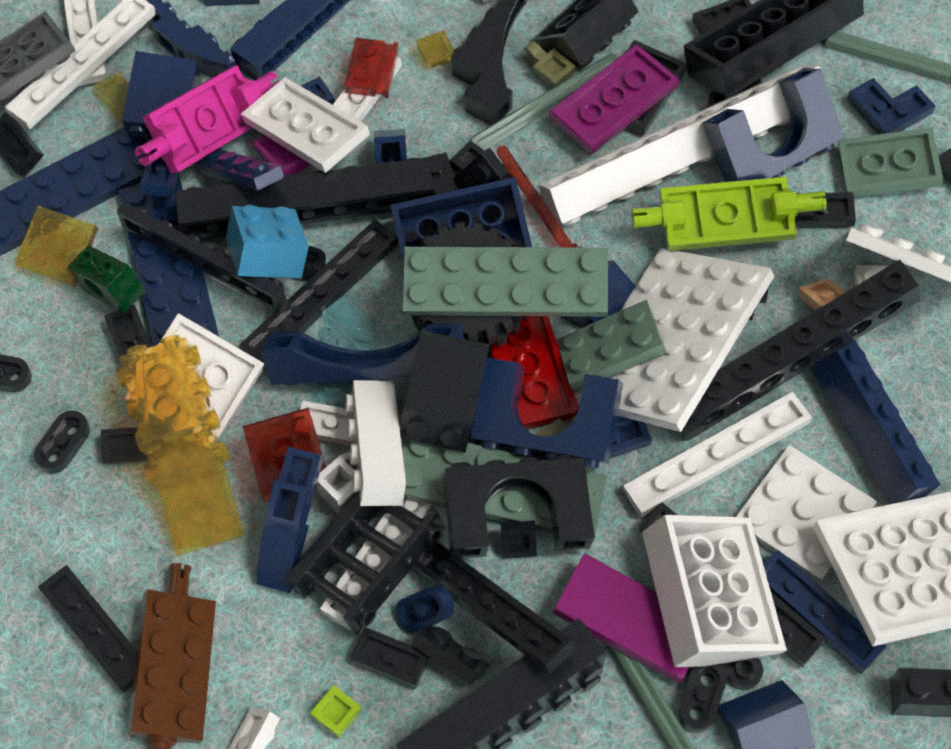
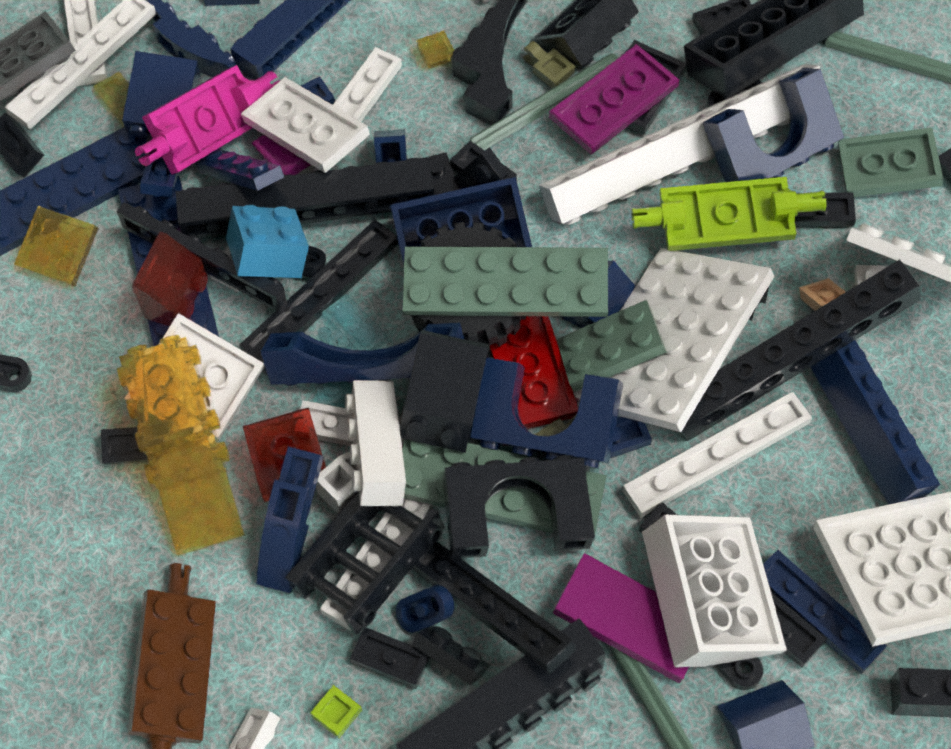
(60, 442): black plate -> none
(92, 626): black plate -> none
(106, 278): dark green brick -> none
(126, 329): black plate -> none
(169, 281): none -> clear red slope
(371, 67): clear red plate -> none
(518, 539): black plate -> none
(534, 198): clear red piece -> none
(702, 697): black plate -> none
(790, 503): white plate -> none
(890, 113): dark blue plate -> none

